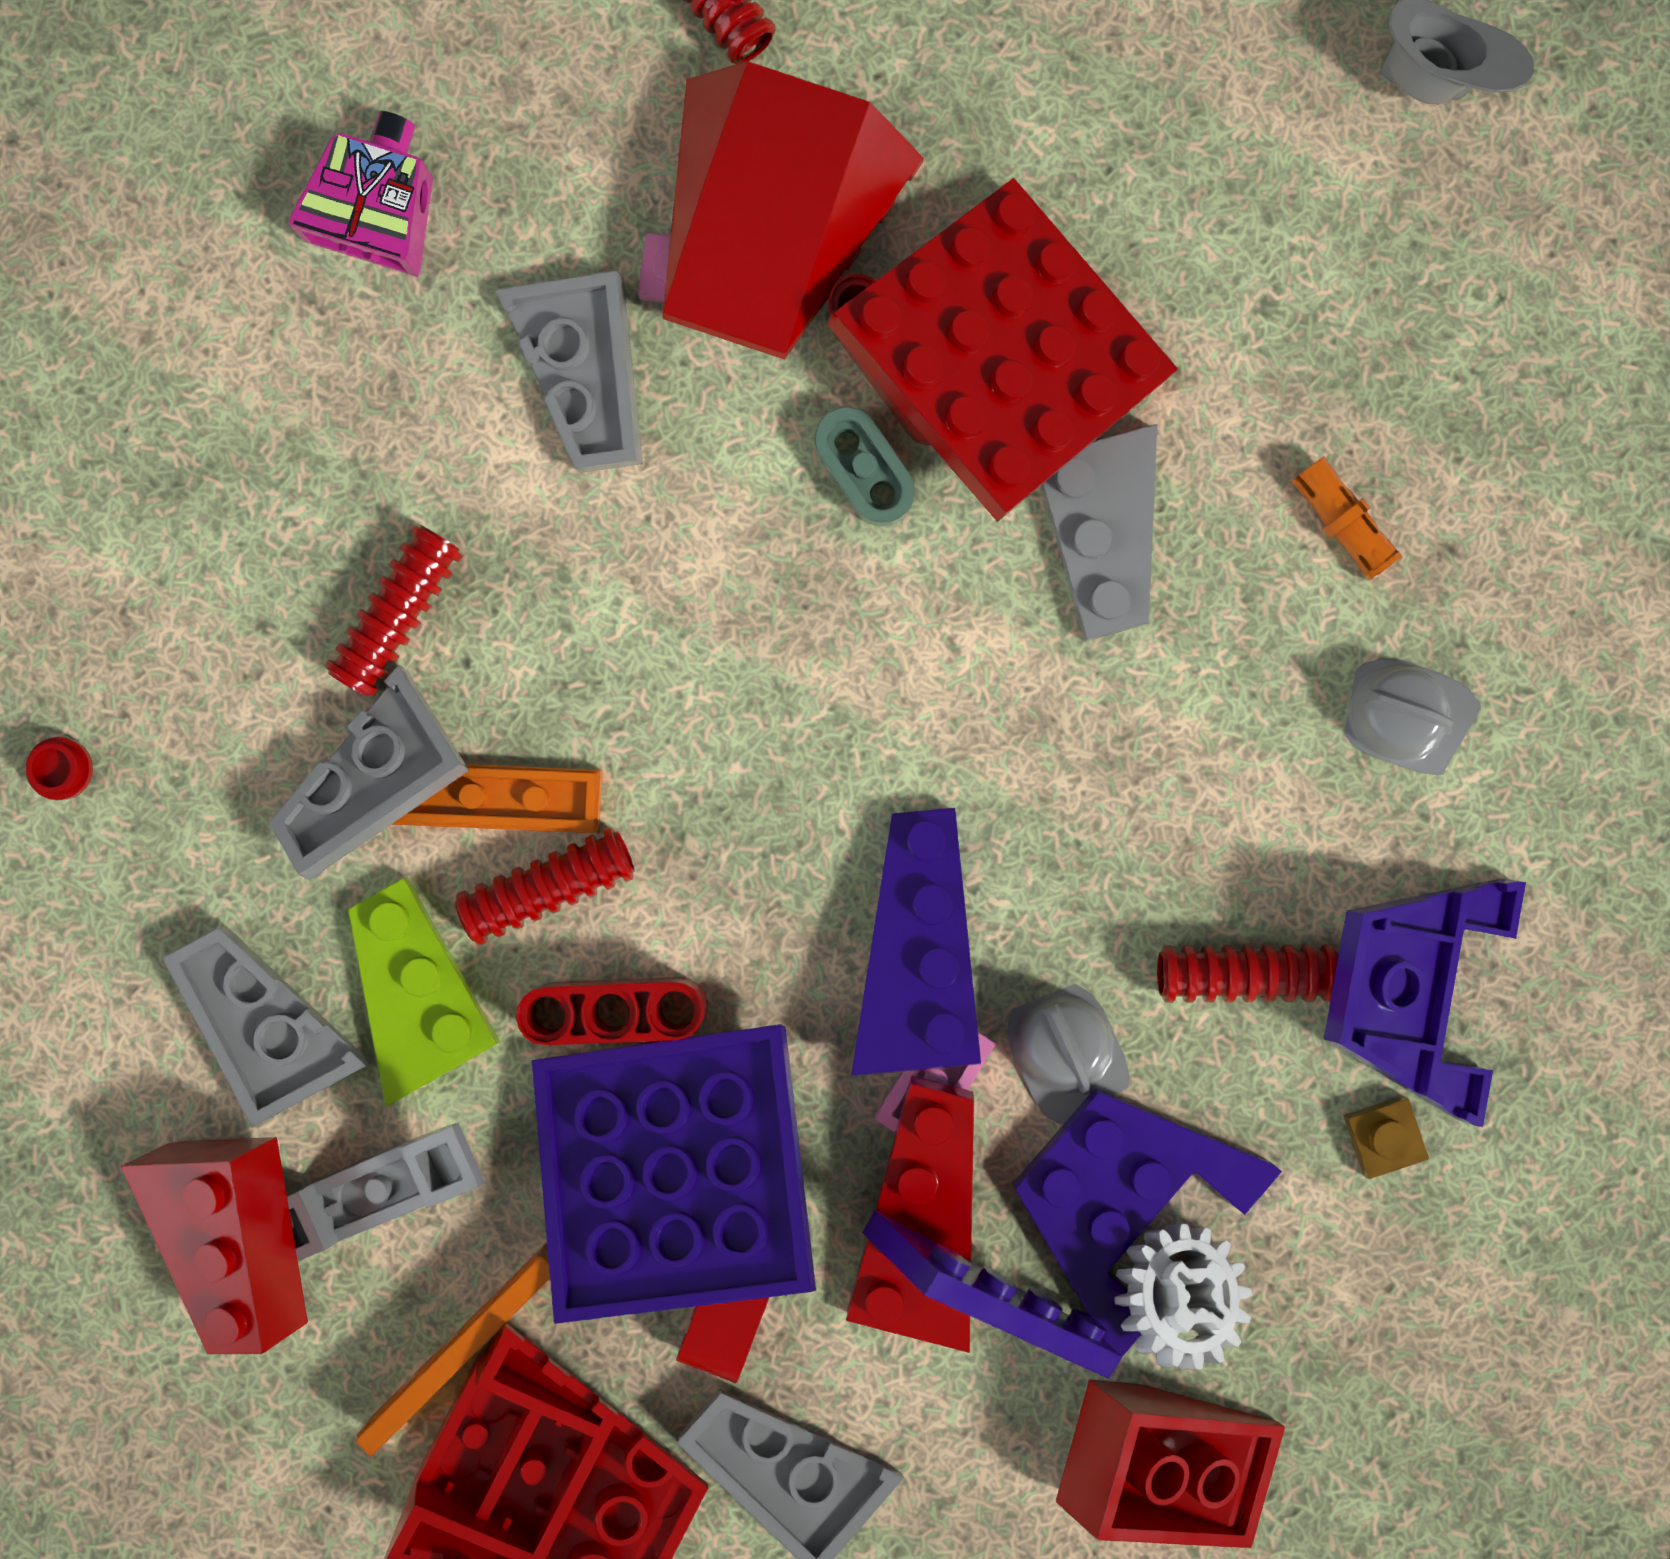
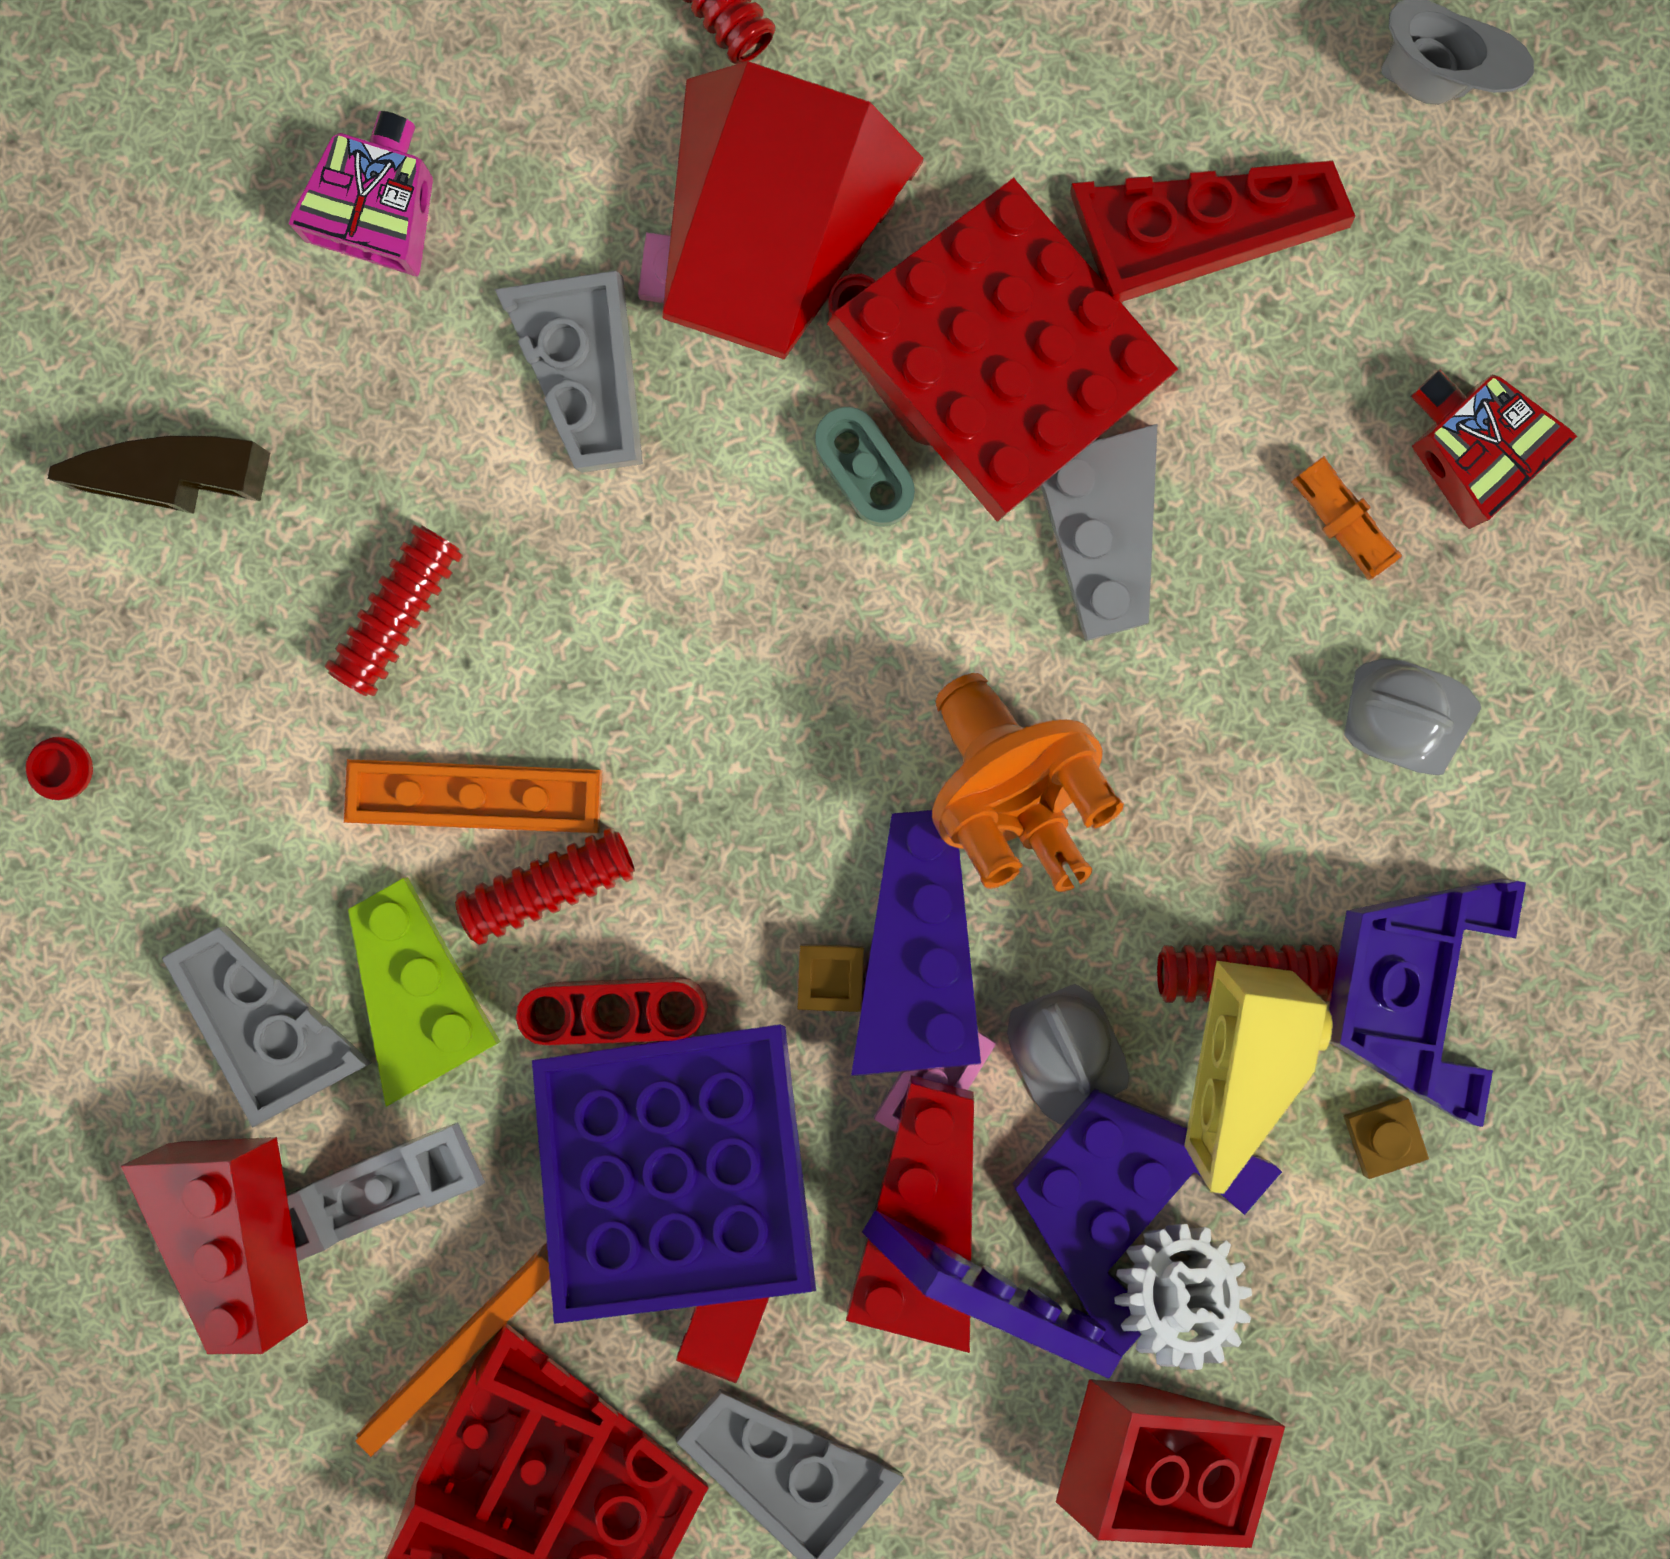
(168, 470): none -> dark brown slope
(373, 779): light grey wing -> none
(830, 978): none -> pearl gold plate
(1017, 786): none -> orange piece
(1186, 228): none -> red wing
(1251, 1065): none -> light yellow slope
(1484, 443): none -> torso

